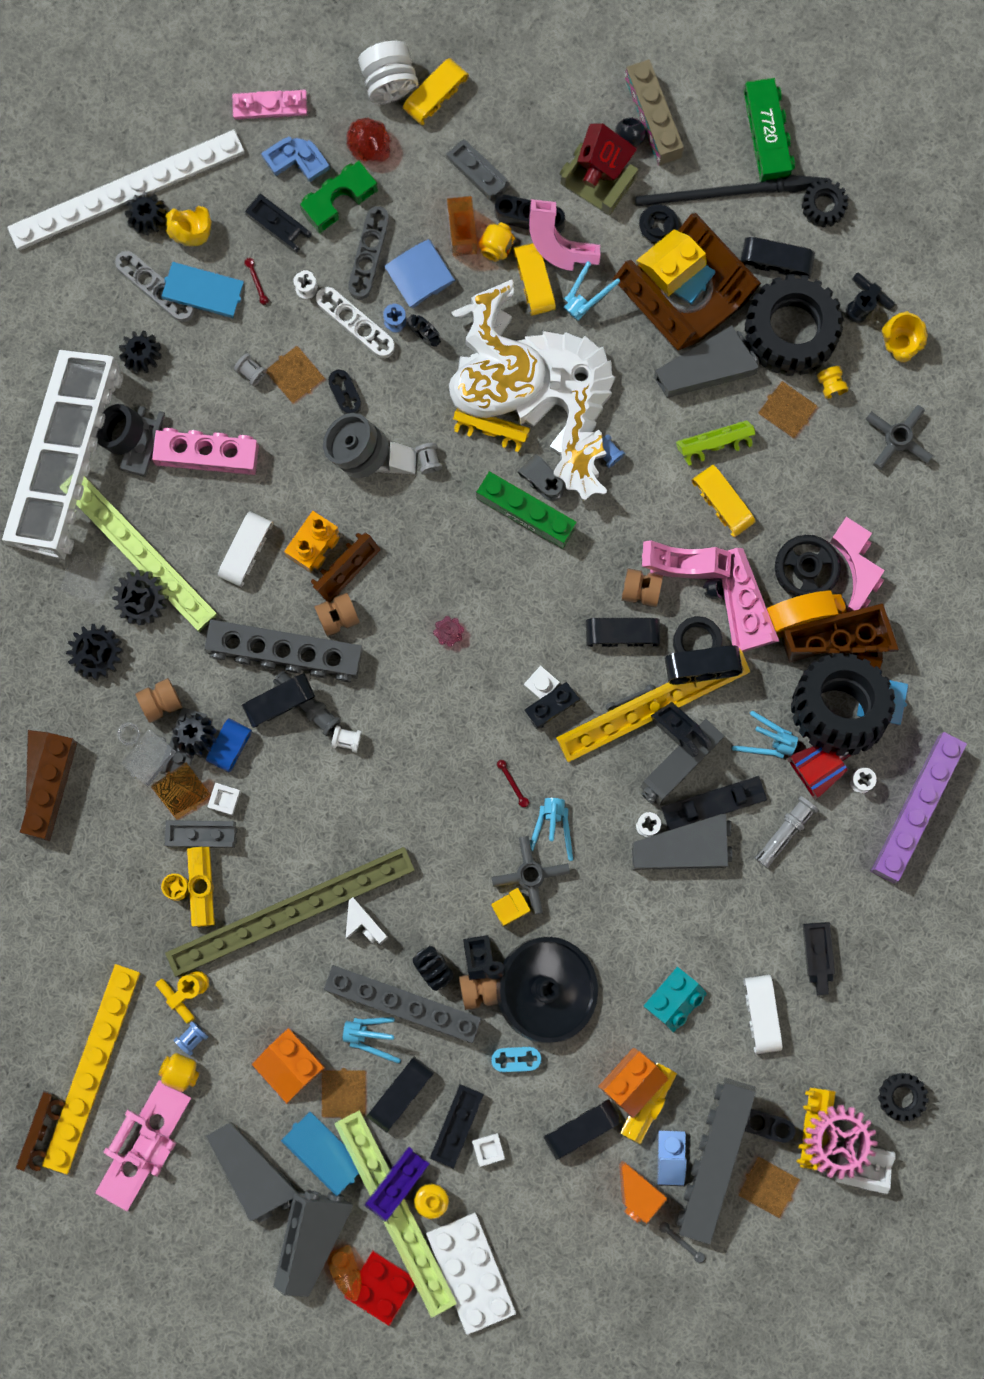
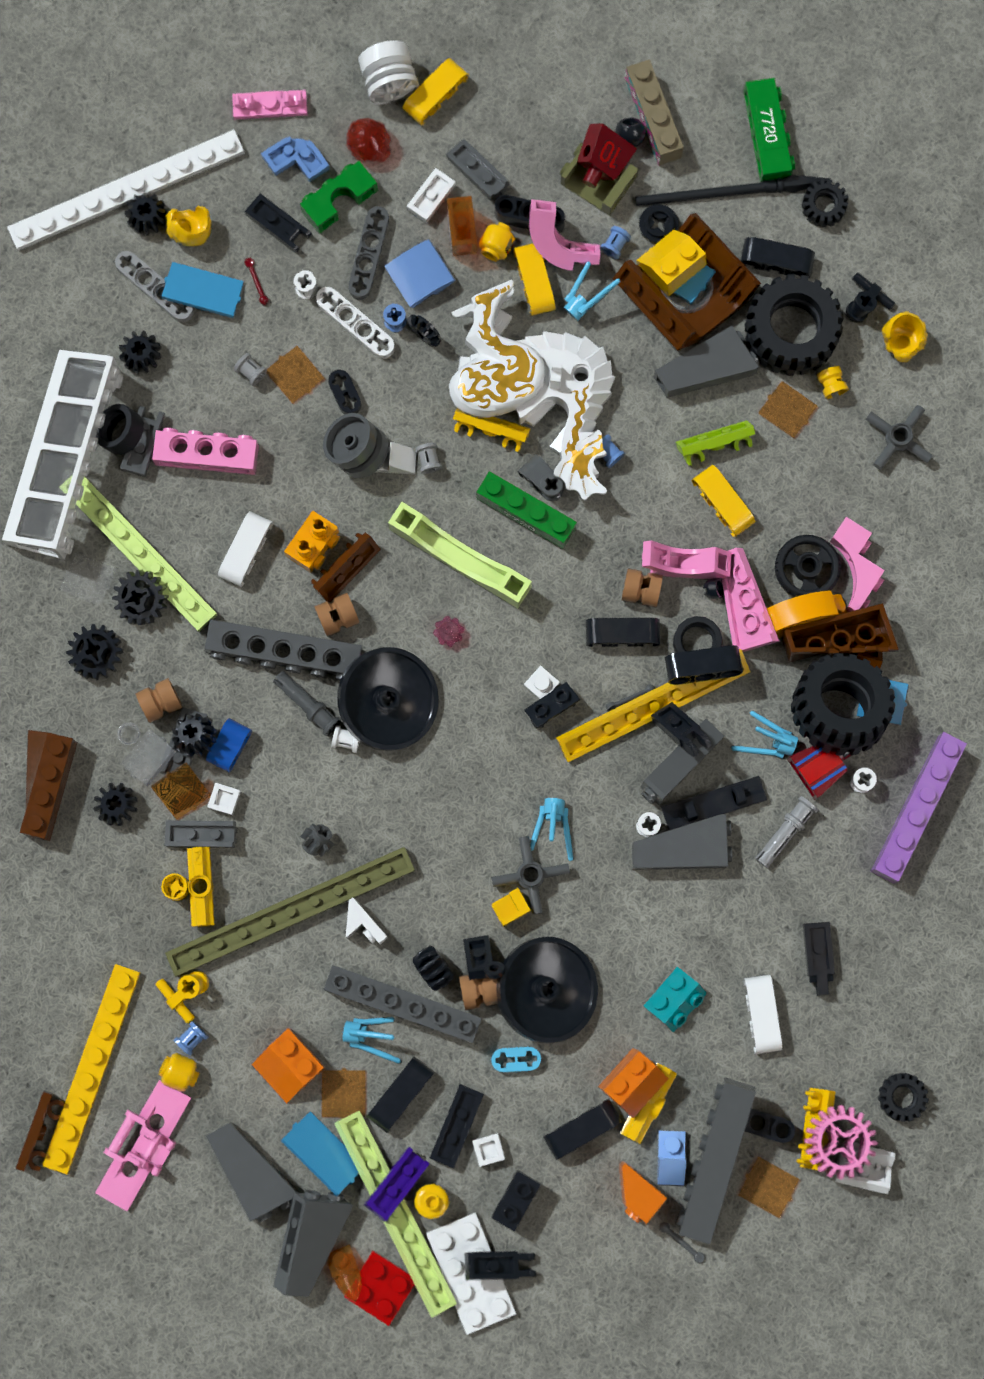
(118, 812): none -> black gear
(278, 700): black beam -> none
(317, 840): none -> dark grey gear
(388, 698): none -> black dish
(431, 195): none -> white plate
(433, 540): none -> yellowish green arch
(497, 1265): none -> black hinge
(515, 1200): none -> black brick
(523, 801): dark red hinge -> none
(615, 242): none -> medium blue bush

